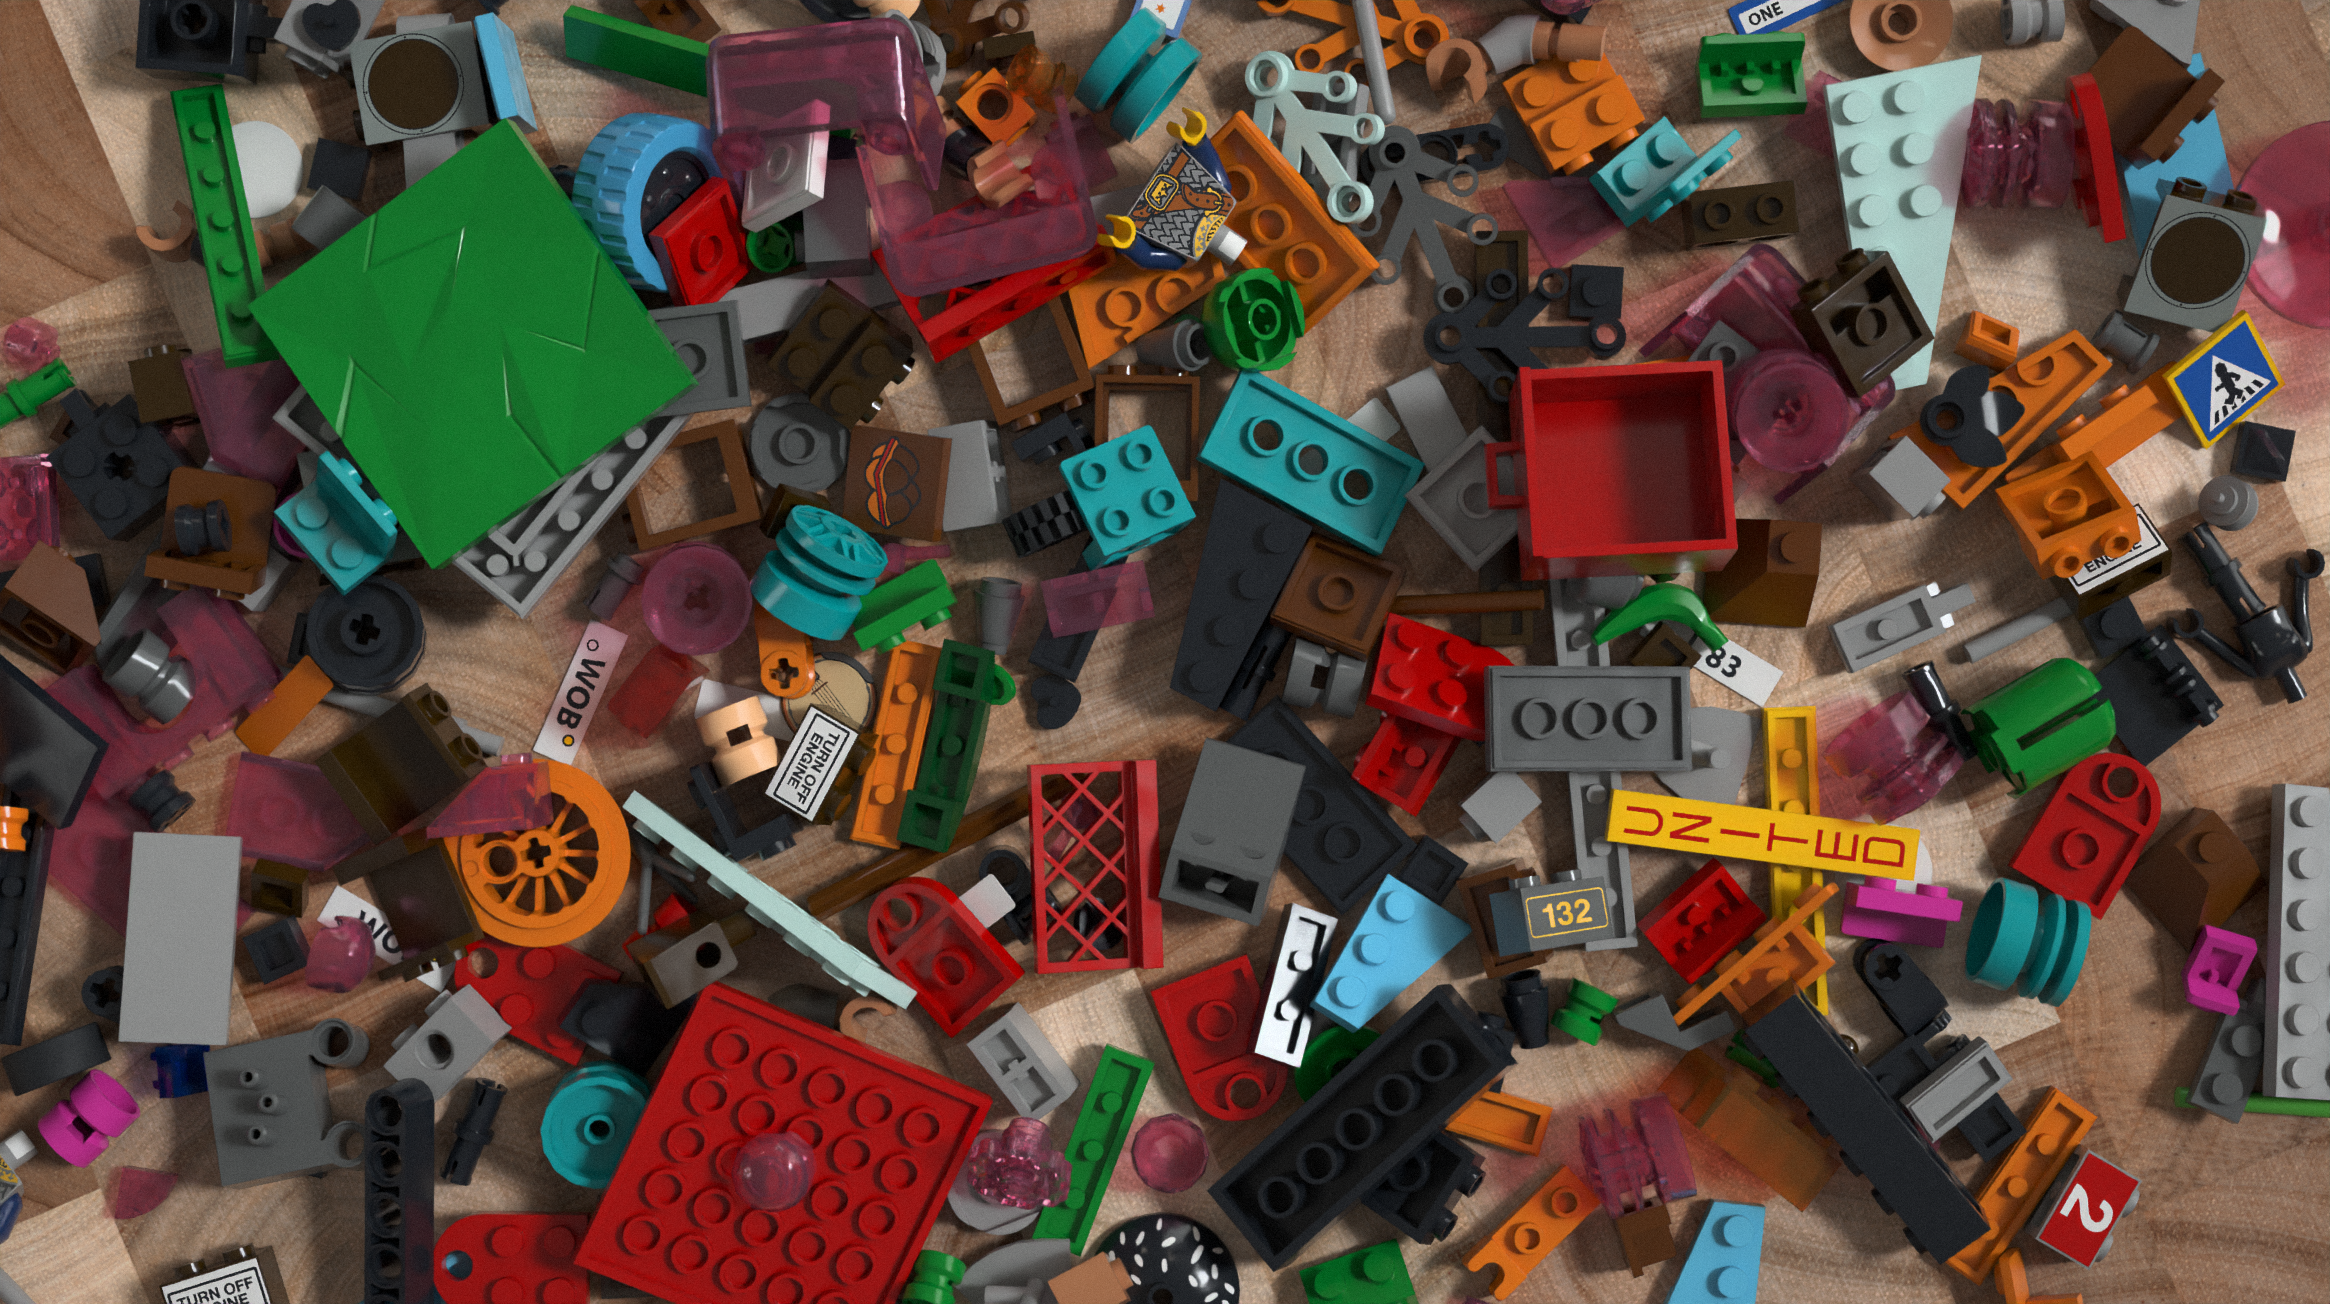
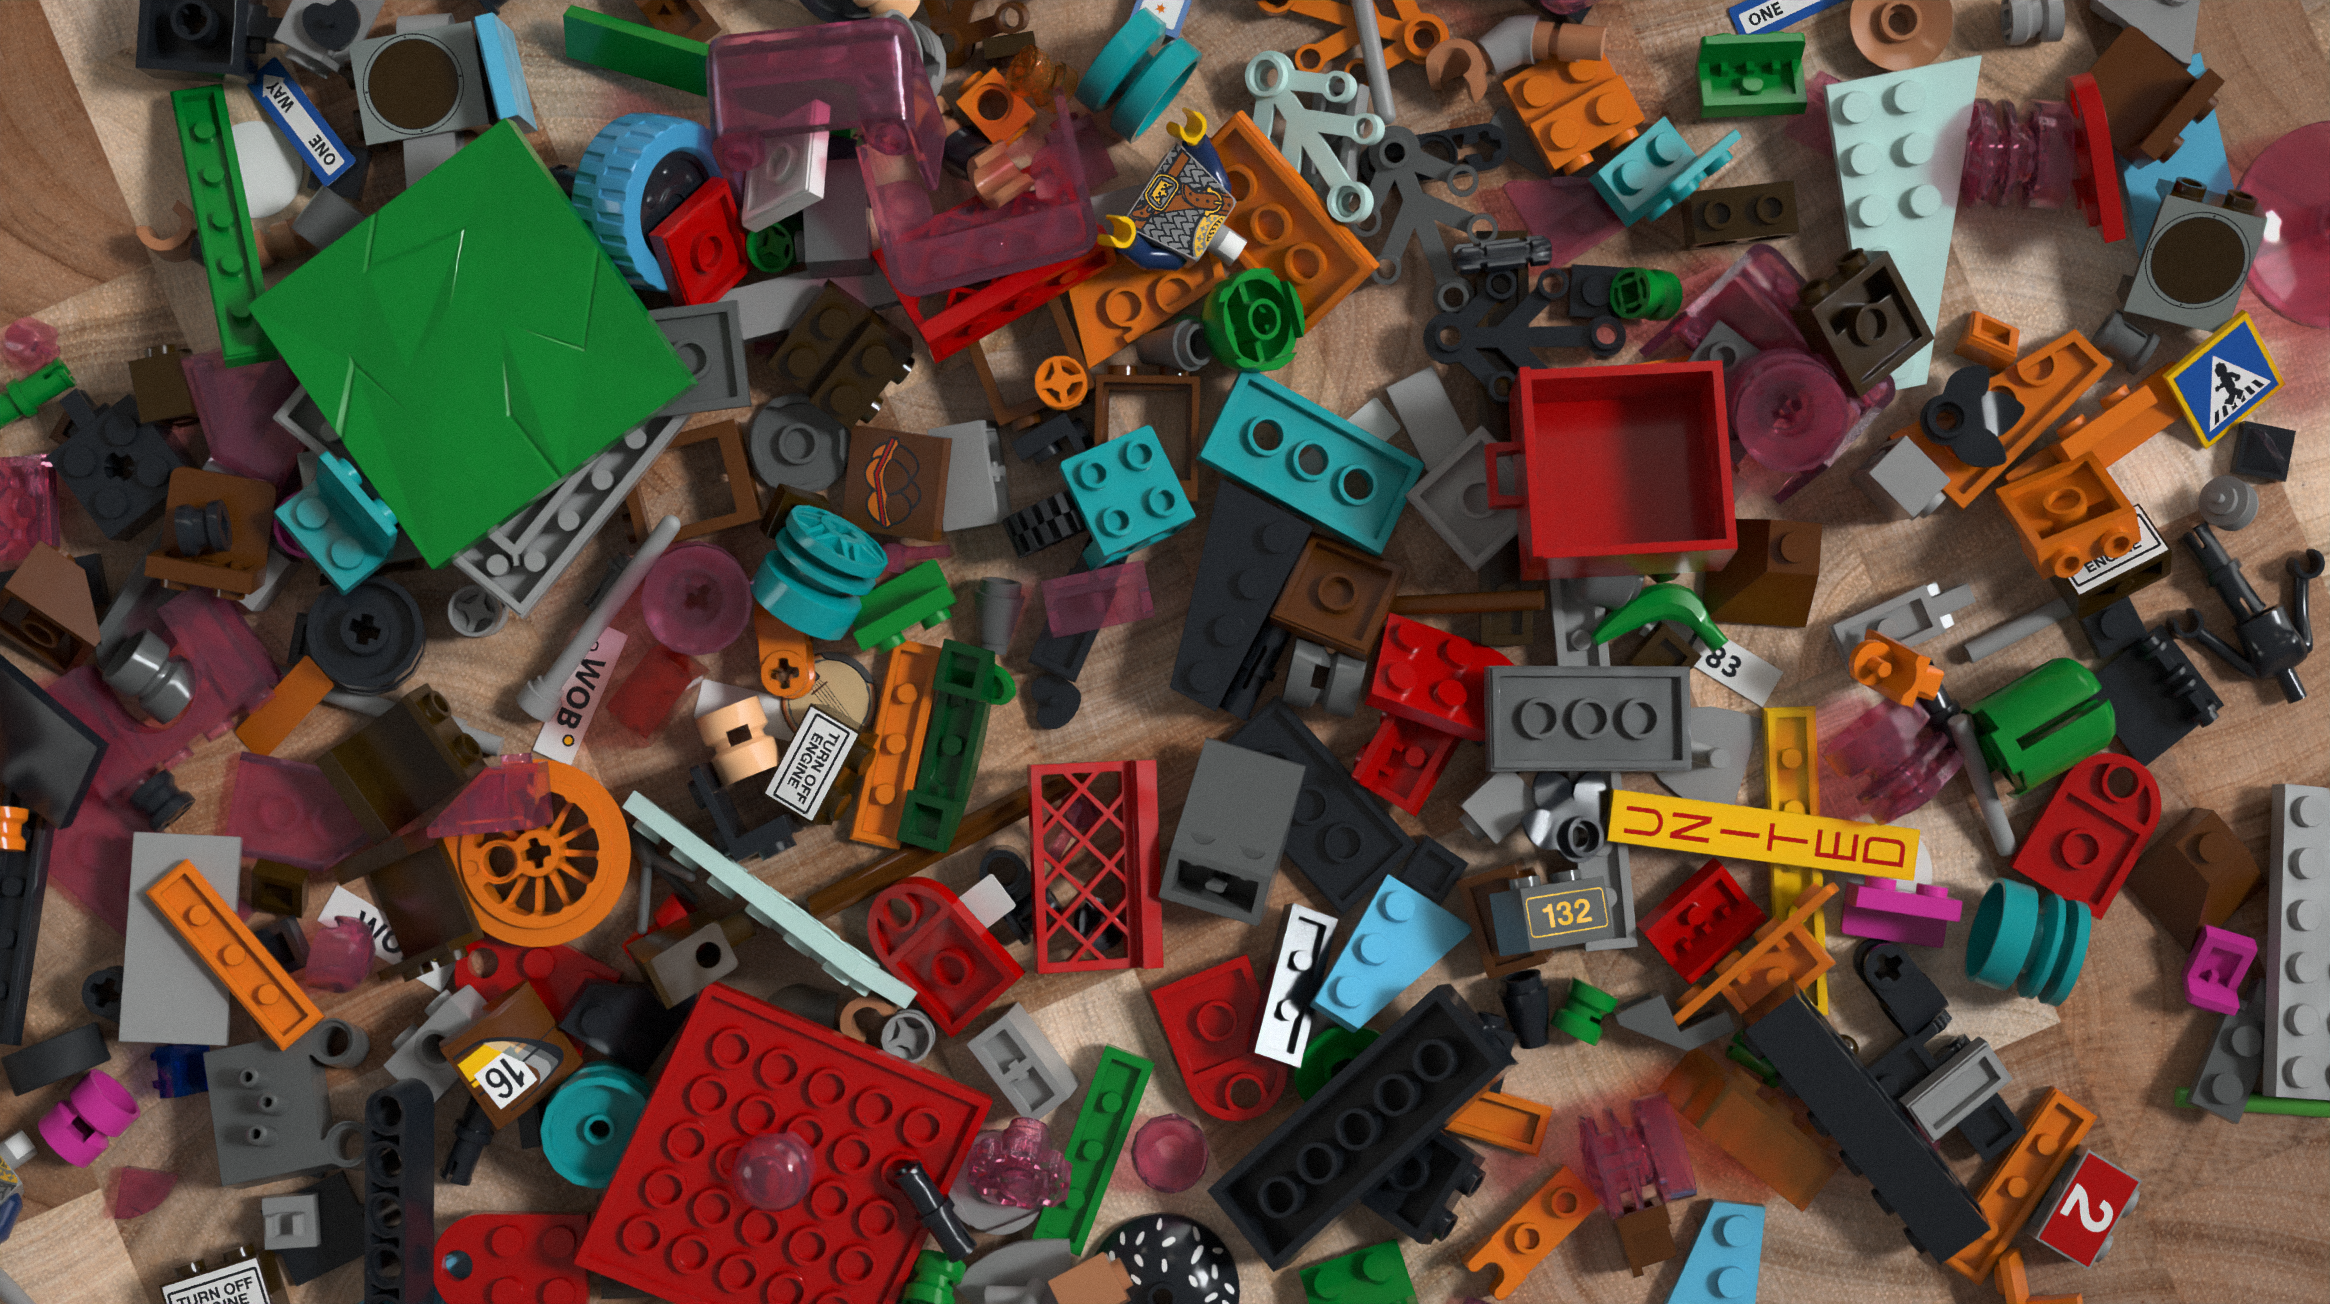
(235, 954): none -> orange tile
(291, 1220): none -> light grey tile
(301, 122): none -> sticker
(341, 1231): none -> black piece
(469, 609): none -> light grey wheel
(511, 1054): none -> slope
(530, 1125): none -> black tile
(542, 696): none -> light grey piece
(905, 1041): none -> light grey wheel
(934, 1211): none -> black pin
(1059, 374): none -> orange wheel
(1501, 254): none -> black axle
(1565, 807): none -> black plate
(1646, 294): none -> green wheel
(1894, 669): none -> orange hips
(1983, 785): none -> light grey bar

